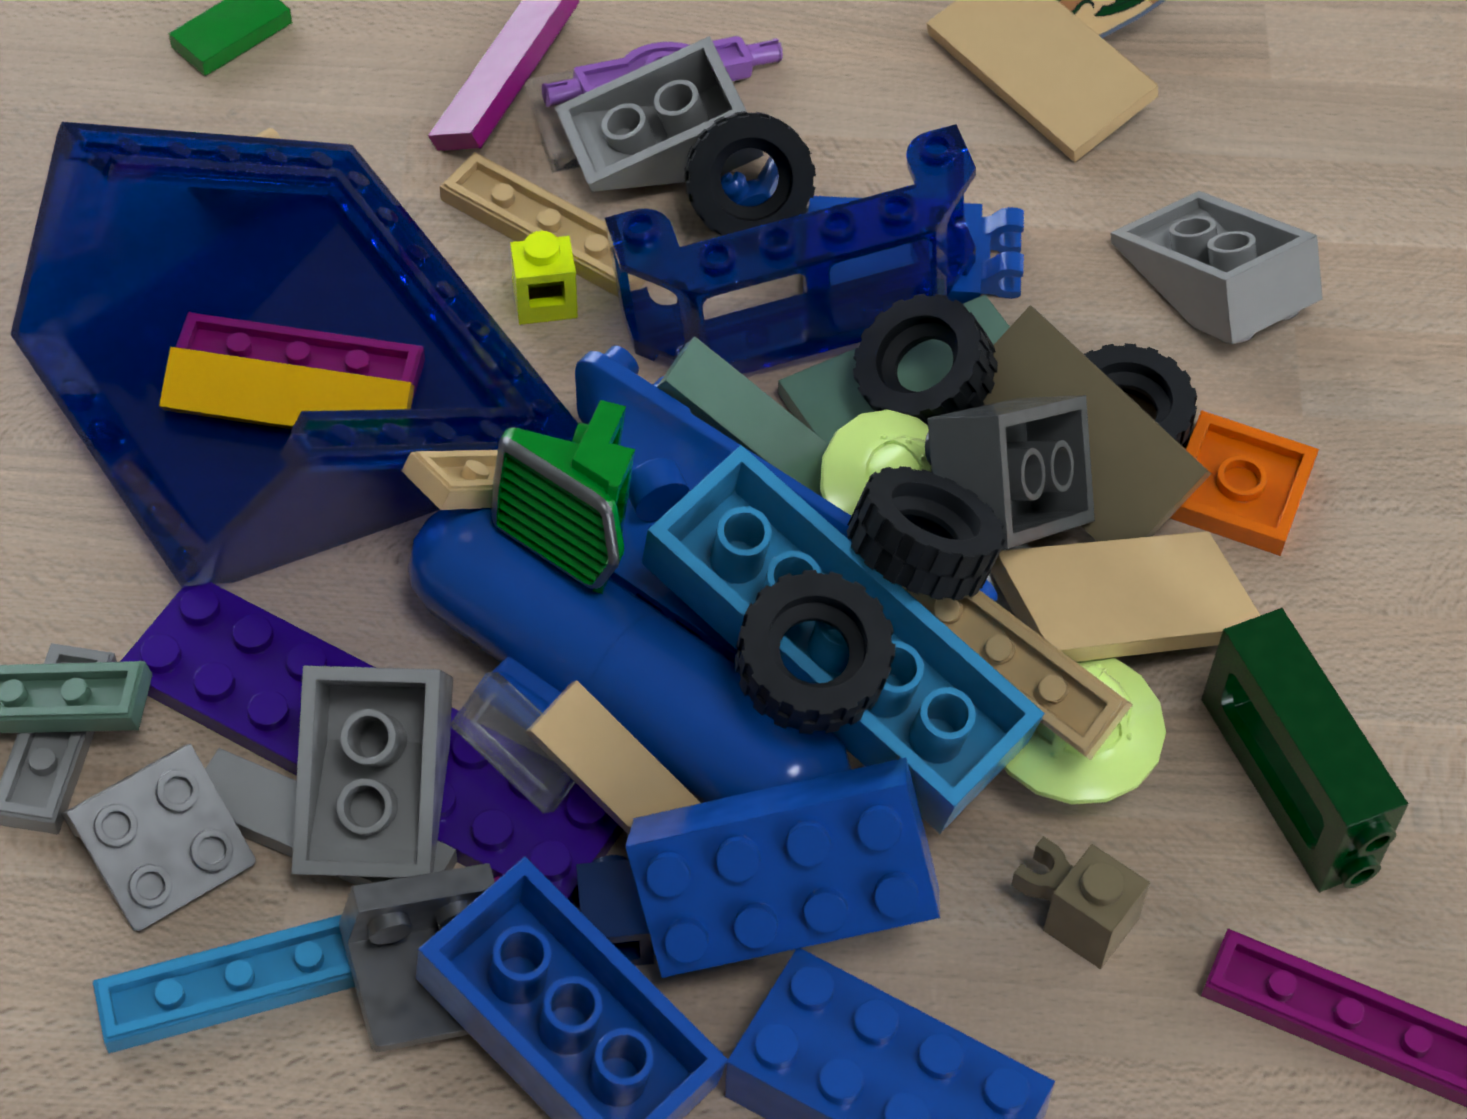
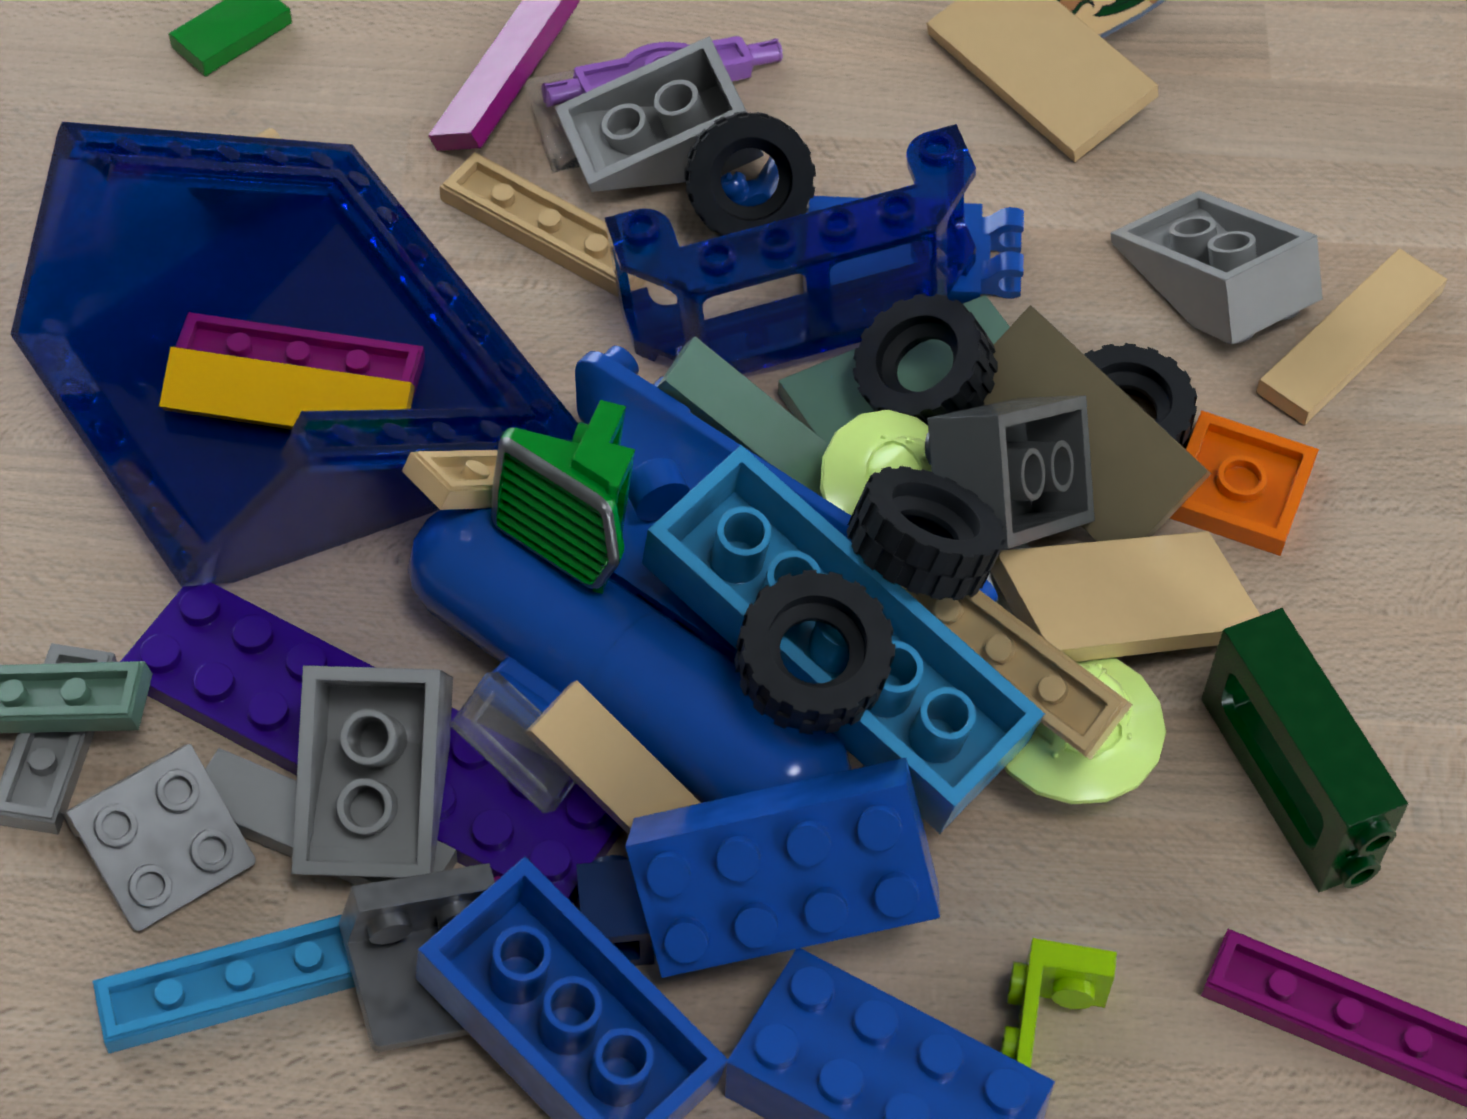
(544, 262): neon yellow brick -> none
(1059, 971): none -> lime bracket
(1090, 902): dark tan brick -> none
(1351, 336): none -> tan tile

